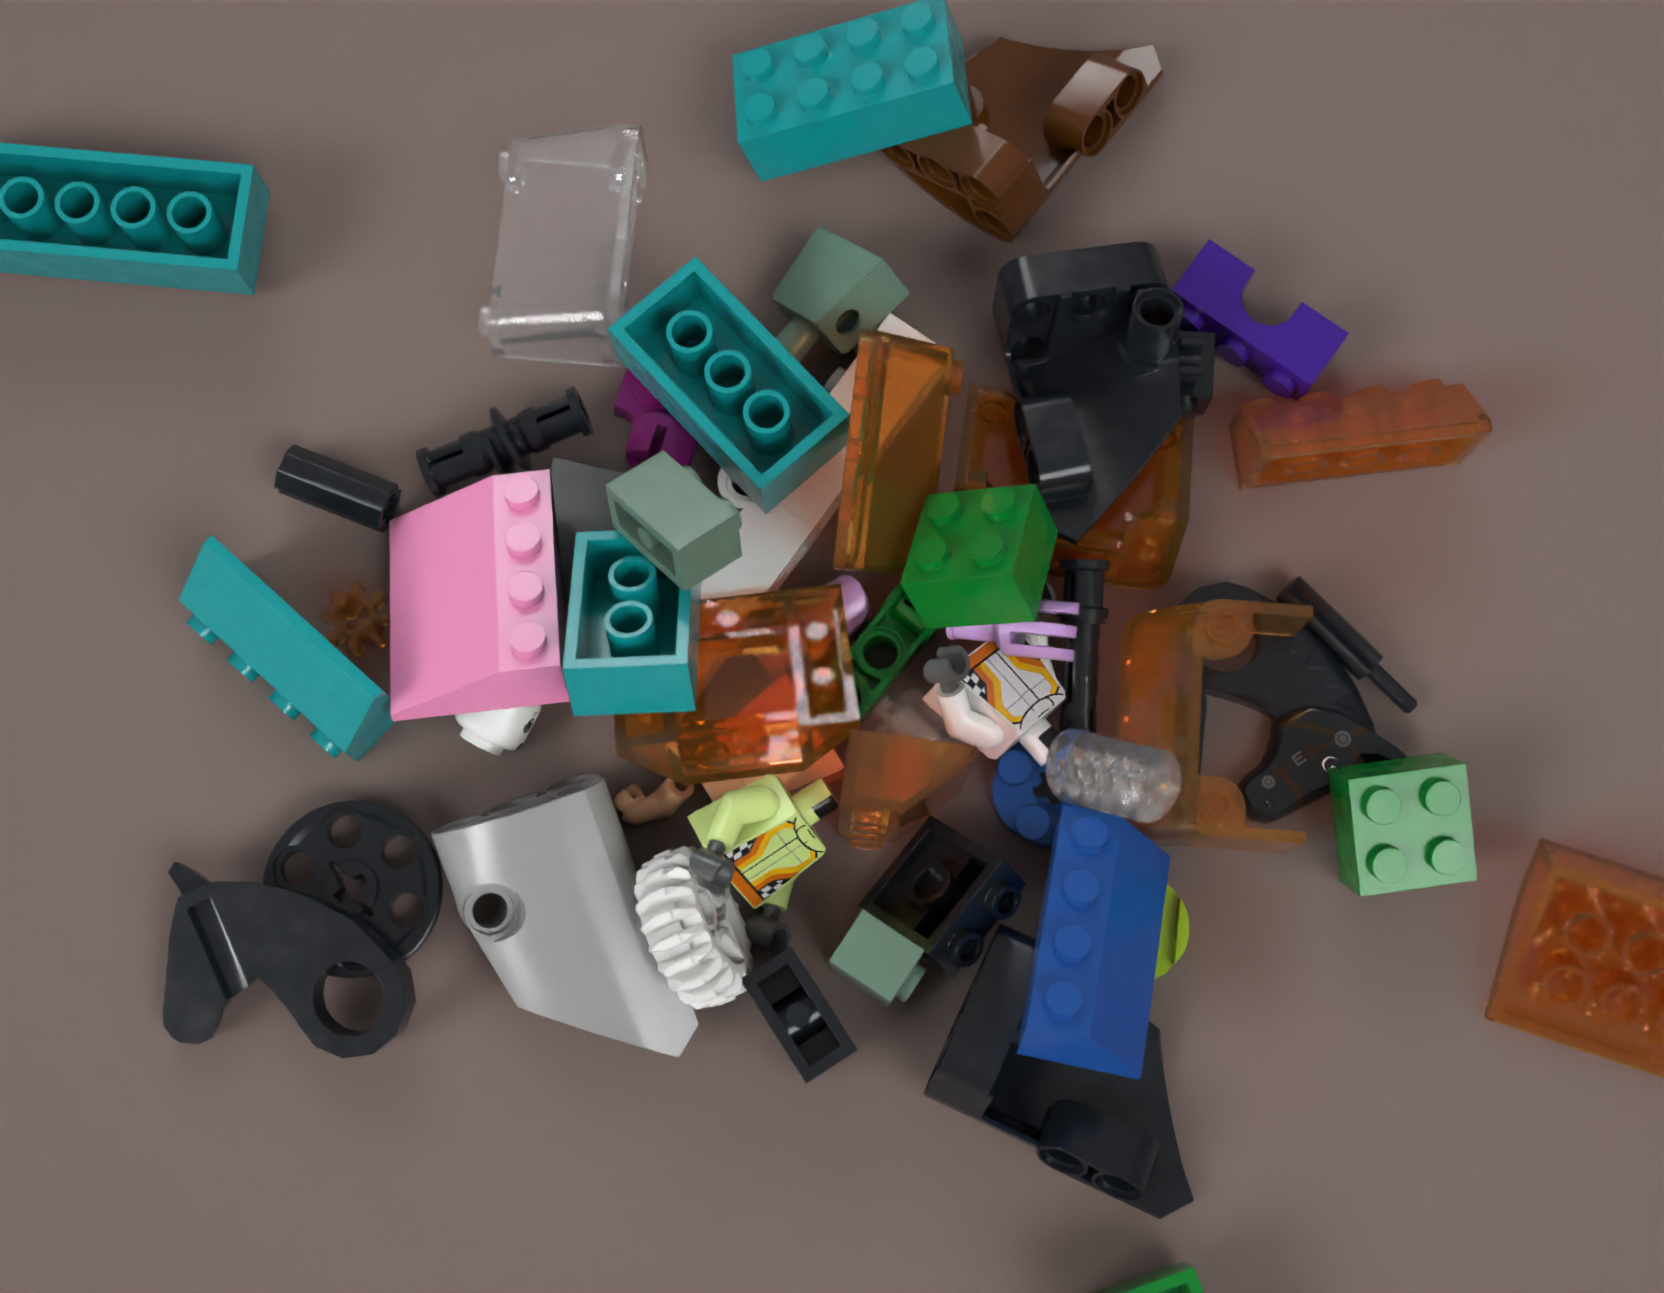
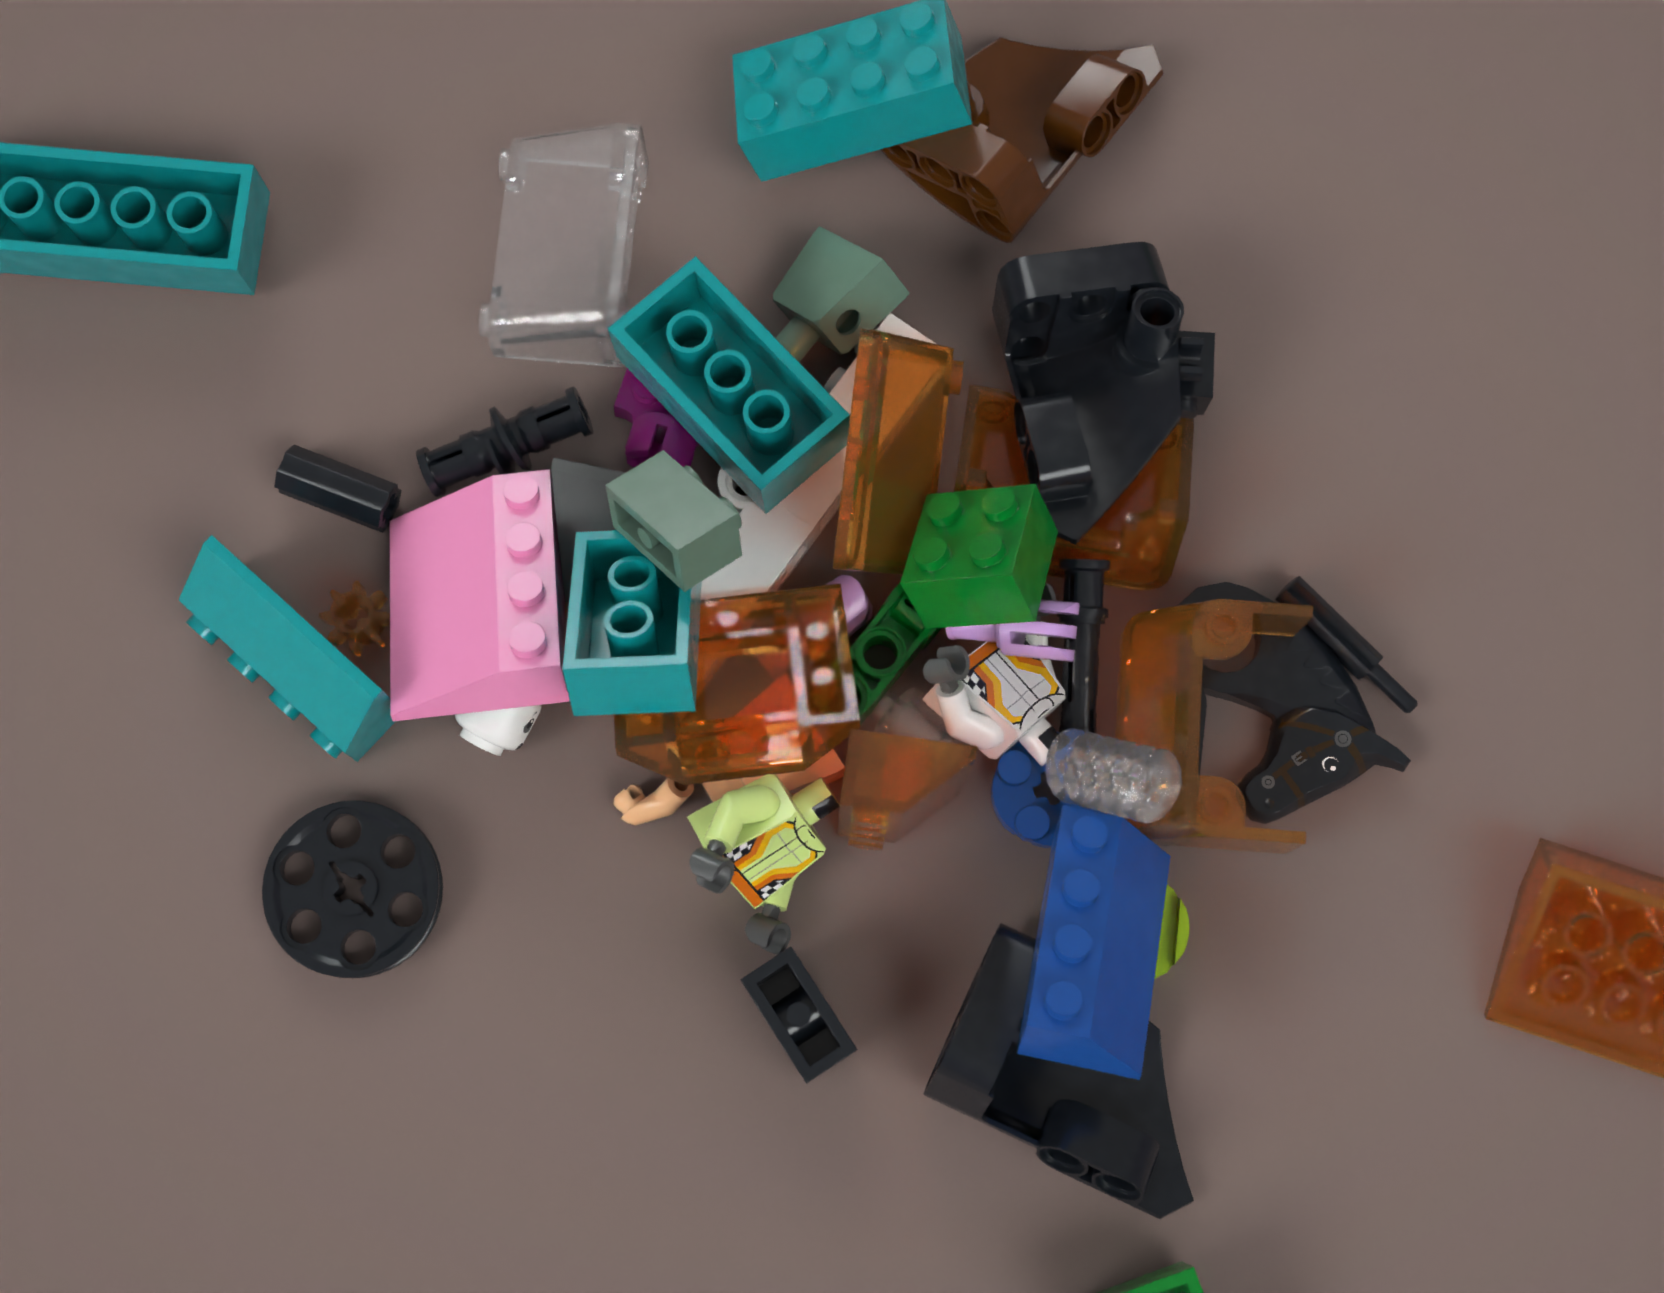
(290, 940): black animal -> none
(565, 914): light grey panel -> none
(692, 931): white gear -> none
(878, 960): sand green brick -> none
(945, 895): black plate -> none
(1284, 354): dark purple arch -> none
(1355, 433): clear orange slope -> none
(1403, 824): brick -> none

